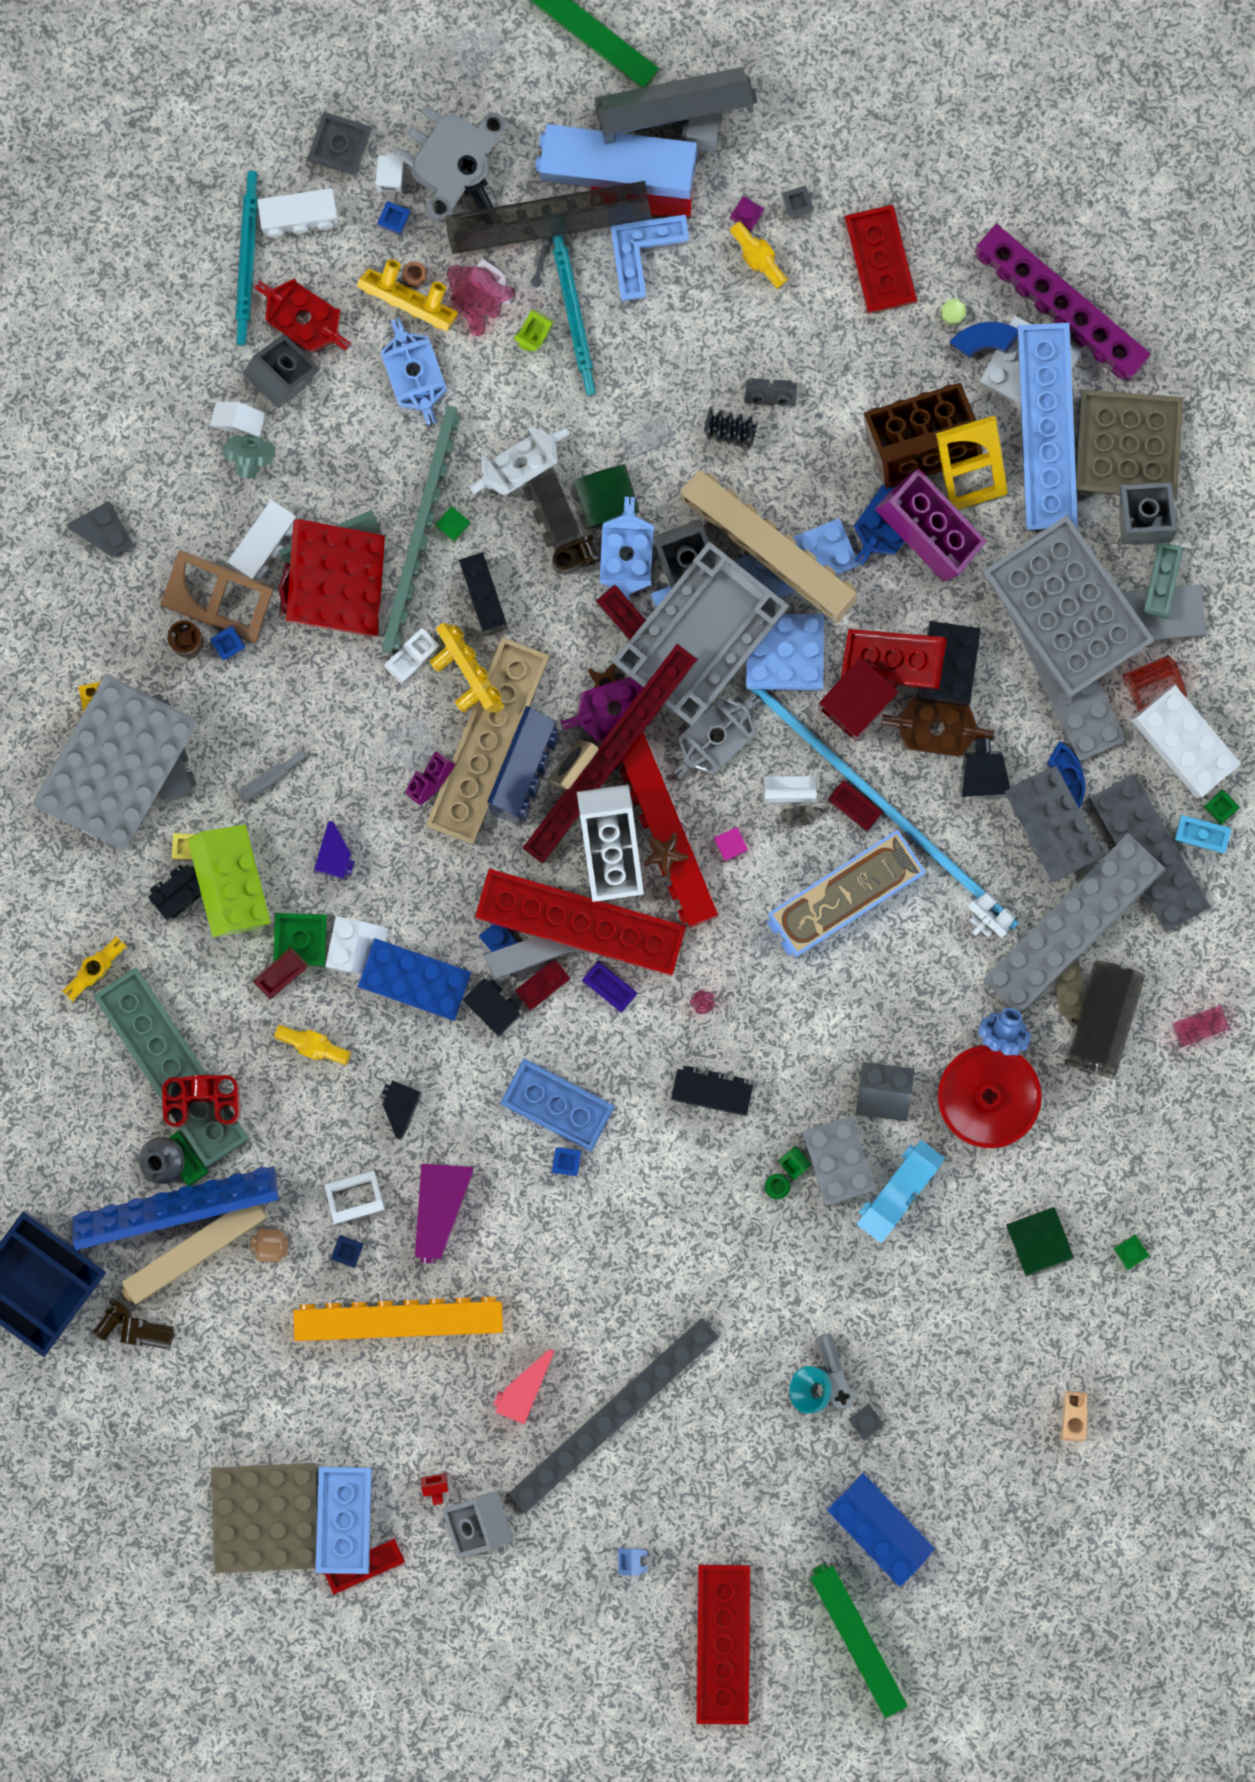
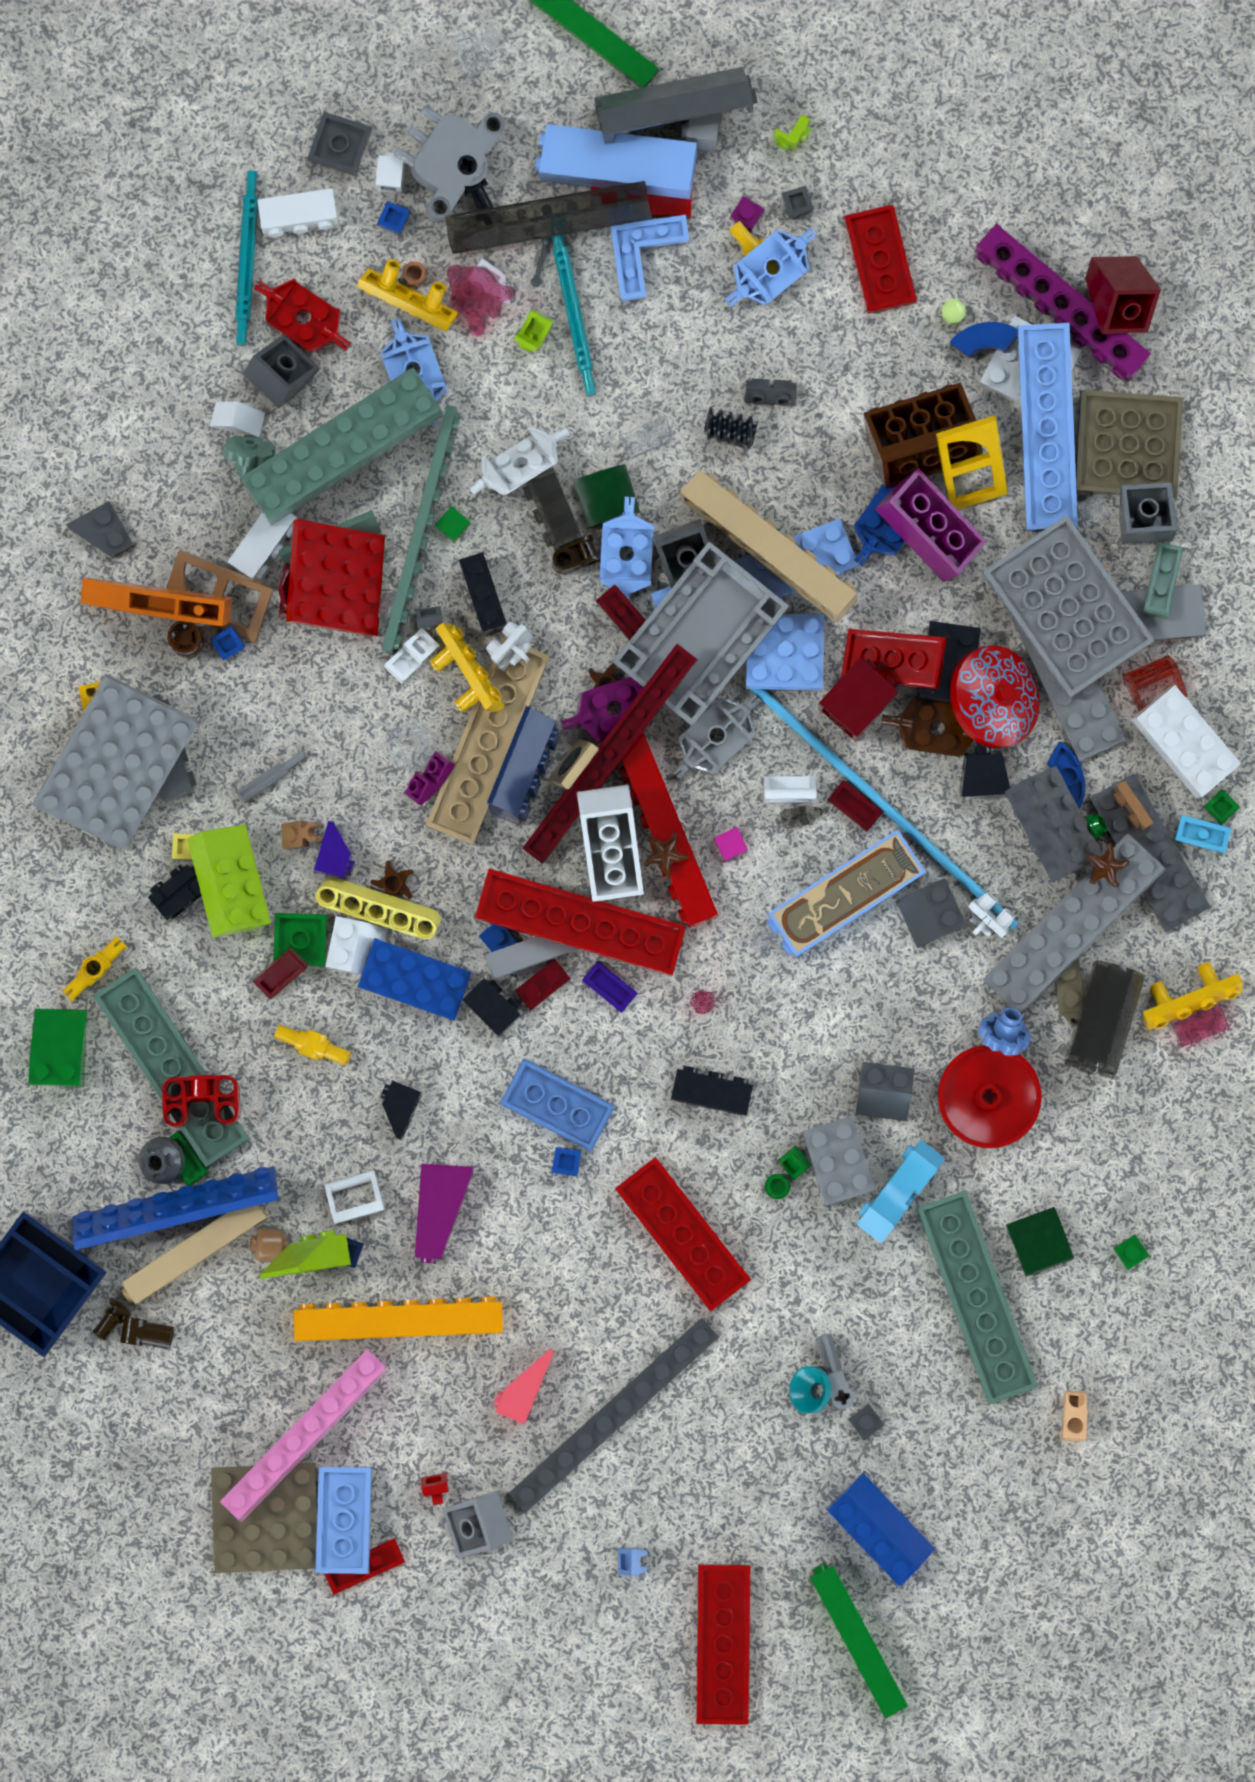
(58, 1048): none -> green slope
(157, 601): none -> orange slope
(298, 834): none -> medium nougat plate
(304, 1435): none -> bright pink brick
(310, 1255): none -> lime slope
(341, 446): none -> sand green brick
(365, 910): none -> light yellow beam
(394, 882): none -> reddish brown animal
(429, 617): none -> dark grey plate
(513, 648): none -> white hips
(683, 1234): none -> red plate
(751, 272): none -> light blue plate
(799, 133): none -> lime bracket
(931, 913): none -> dark grey slope
(977, 1297): none -> sand green plate
(995, 696): none -> red dish
(1096, 825): none -> green plate
(1106, 866): none -> reddish brown animal
(1122, 294): none -> dark red slope
(1126, 797): none -> medium nougat plate
(1183, 1006): none -> yellow plate

